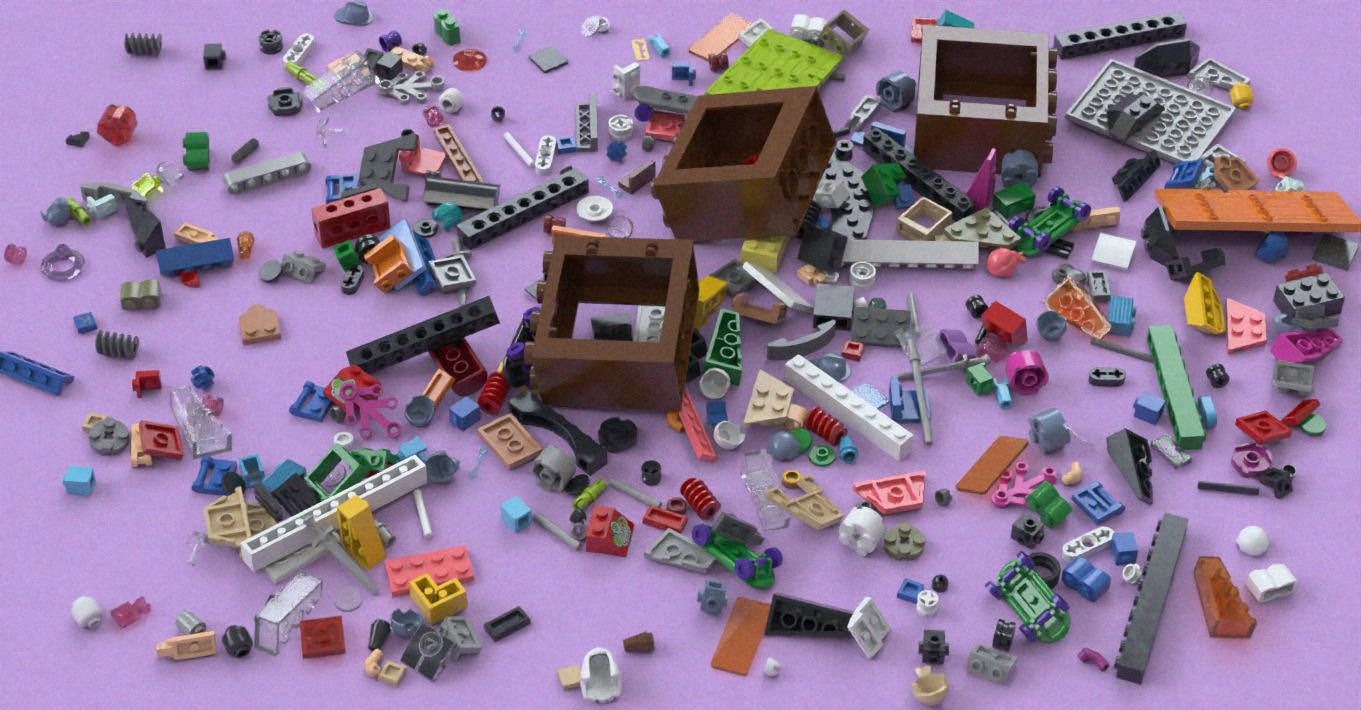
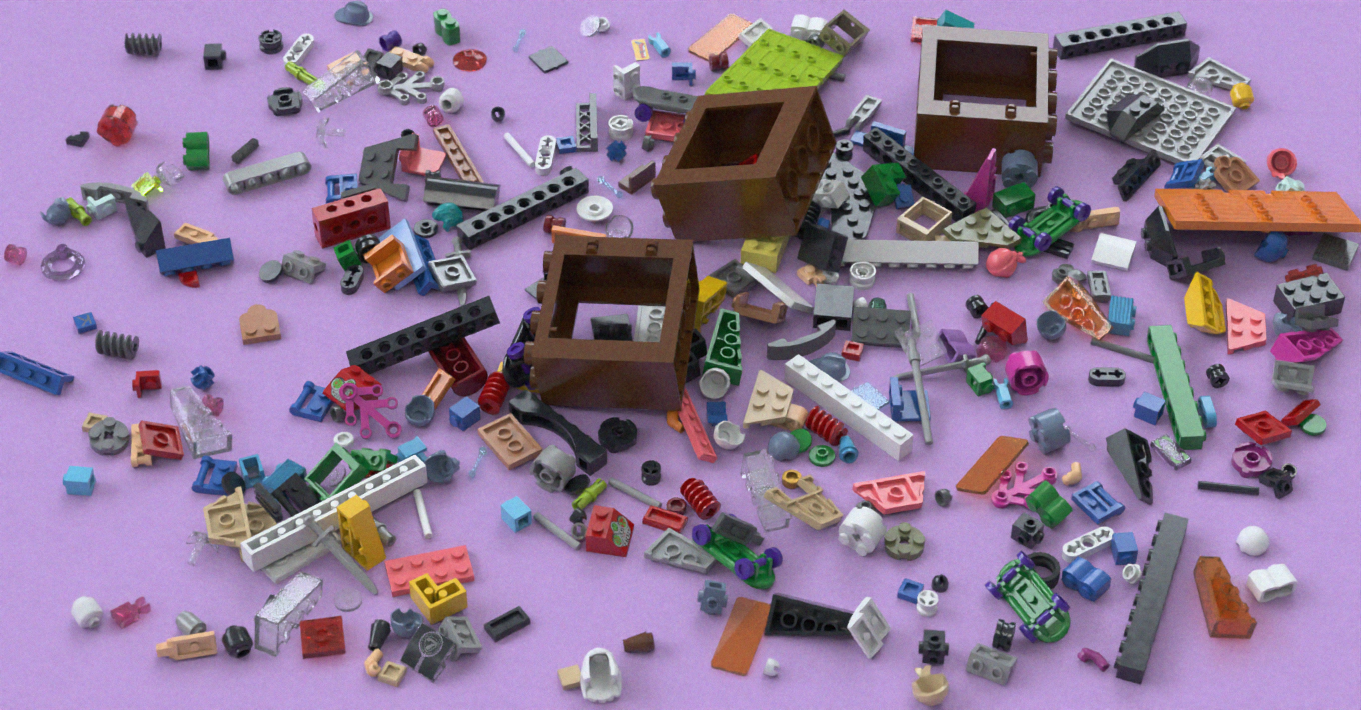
(140, 294): olive brick -> none
(245, 244): clear orange cone -> none
(896, 90): sand blue brick -> none

